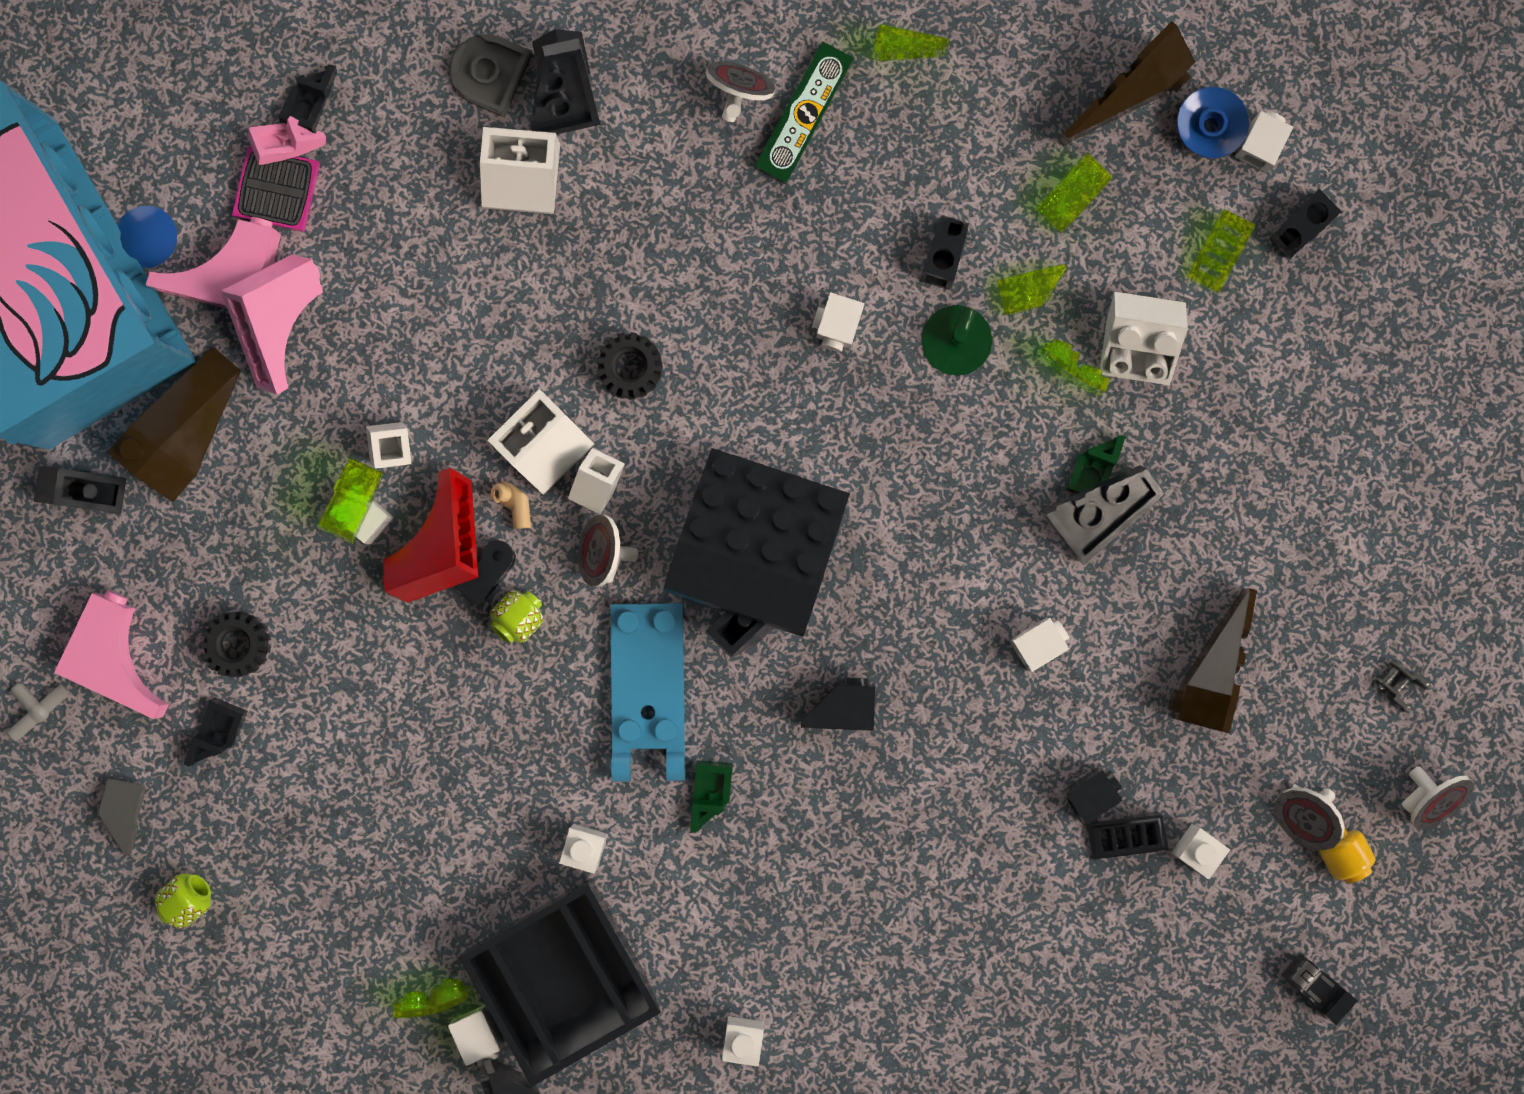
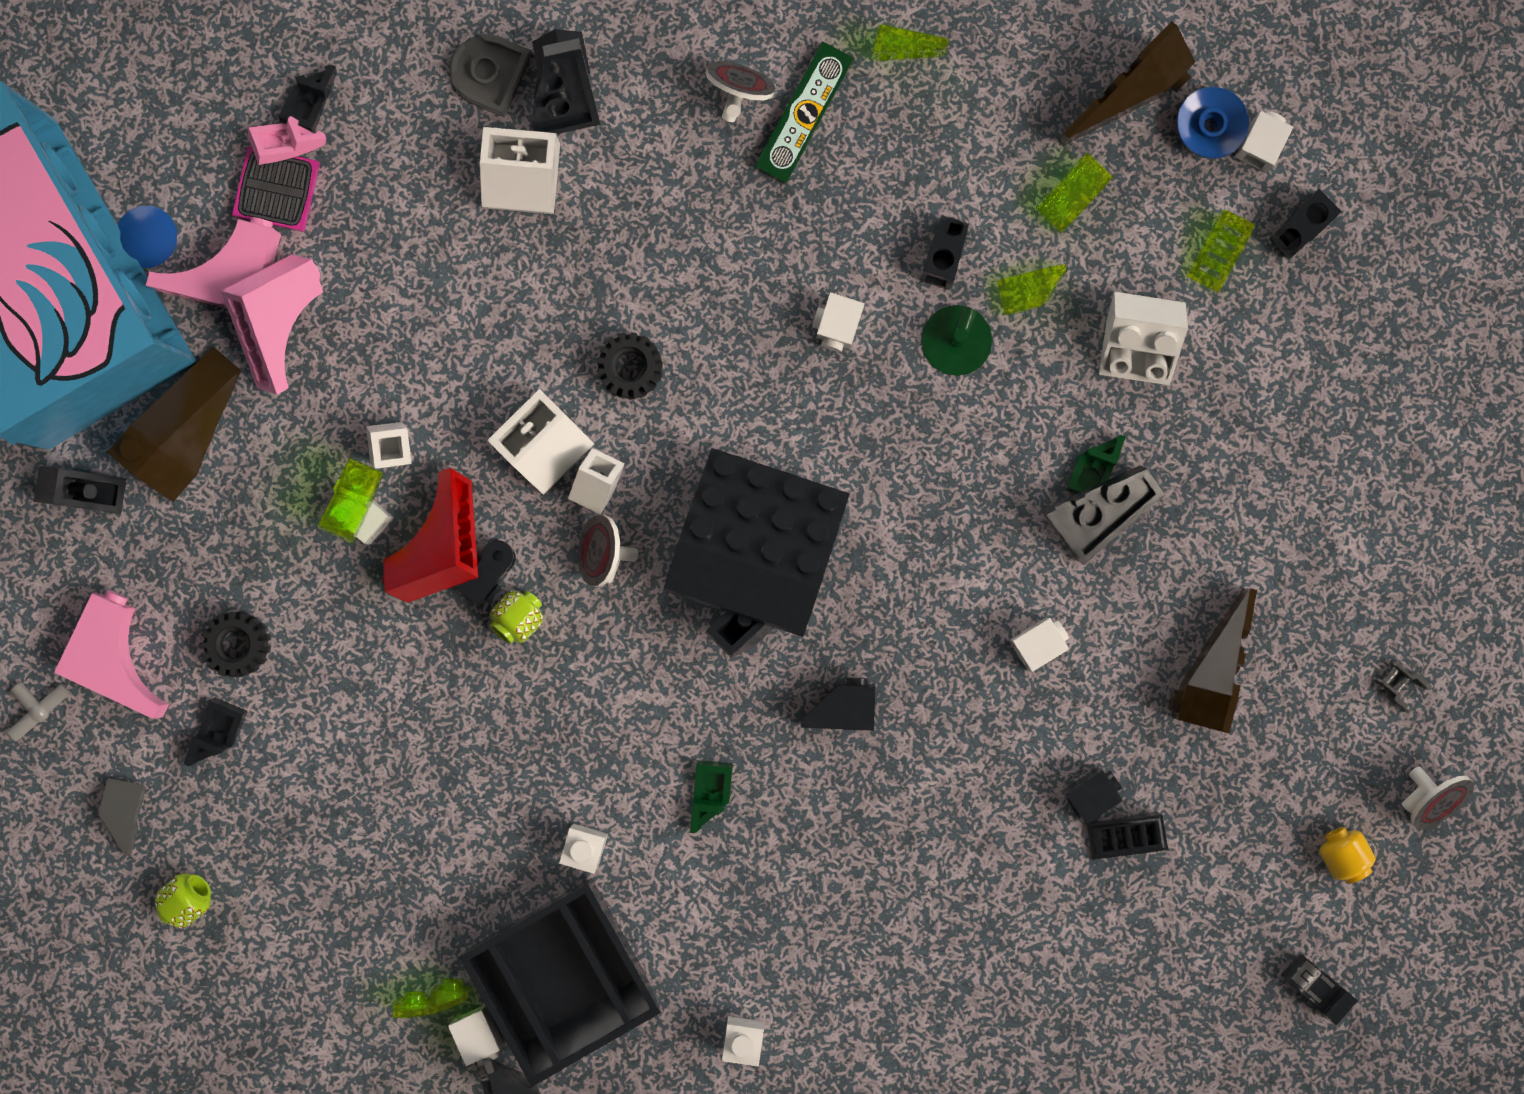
(514, 500): tan arm -> none
(644, 672): dark azure hinge -> none
(1064, 361): clear neon green slope -> none
(1200, 851): white brick -> none
(1310, 817): shield -> none

